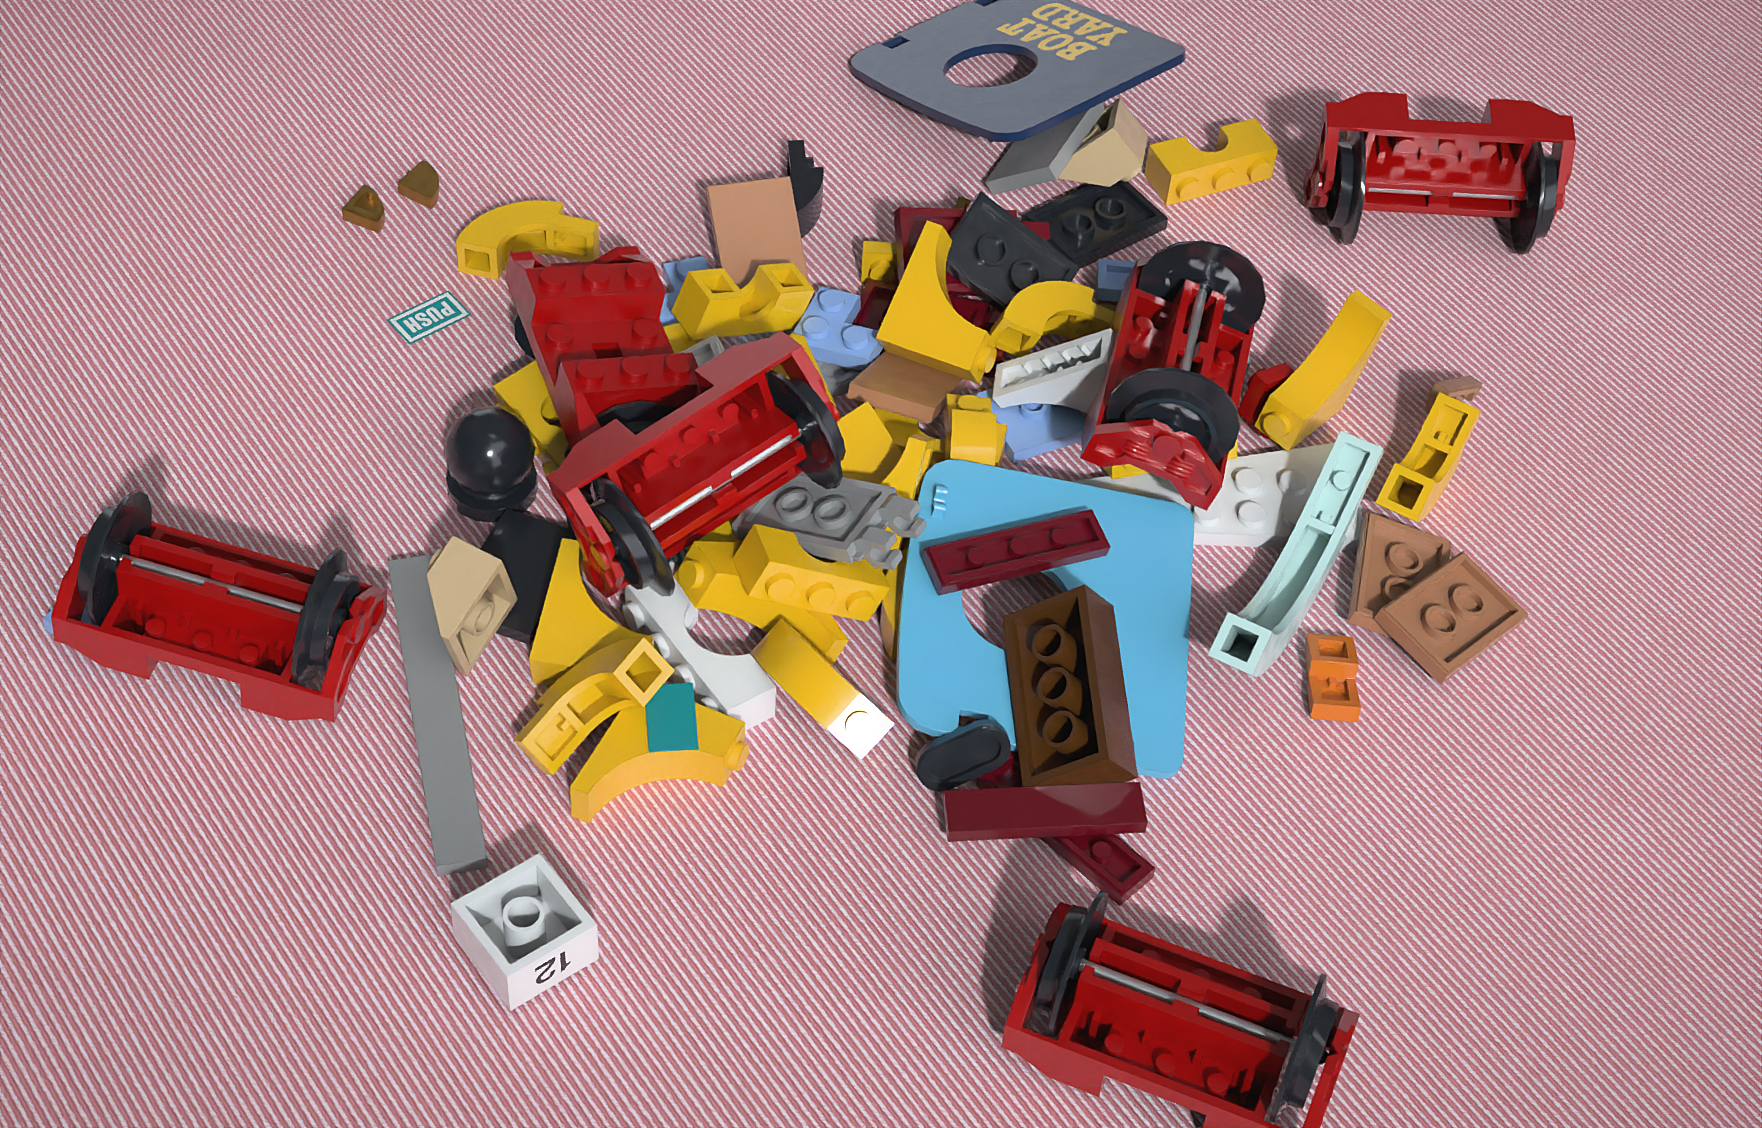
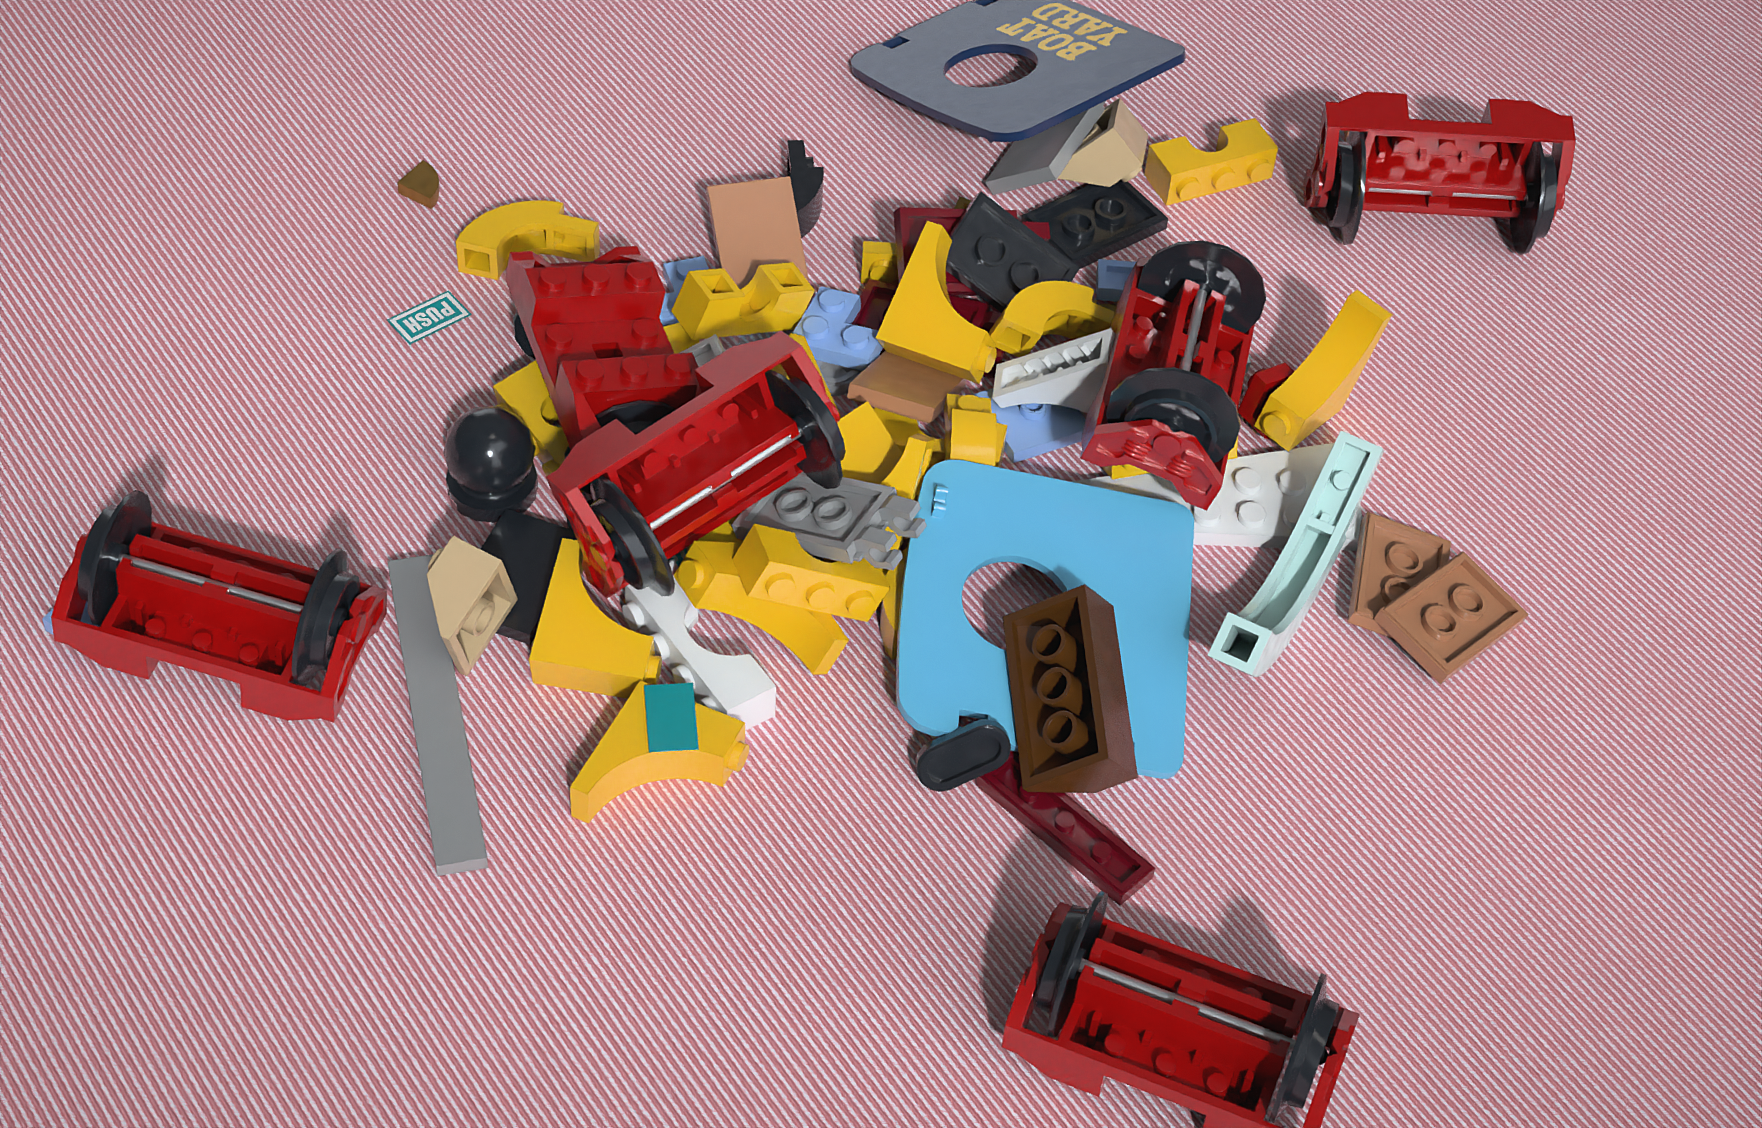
(365, 210): pearl gold tile -> none
(525, 931): white brick -> none
(589, 693): yellow arch -> none
(821, 689): yellow arch -> none
(1015, 552): dark red tile -> none
(1044, 811): dark red tile -> none
(1332, 677): orange slope -> none
(1432, 460): yellow arch -> none
(1457, 388): medium nougat tile -> none

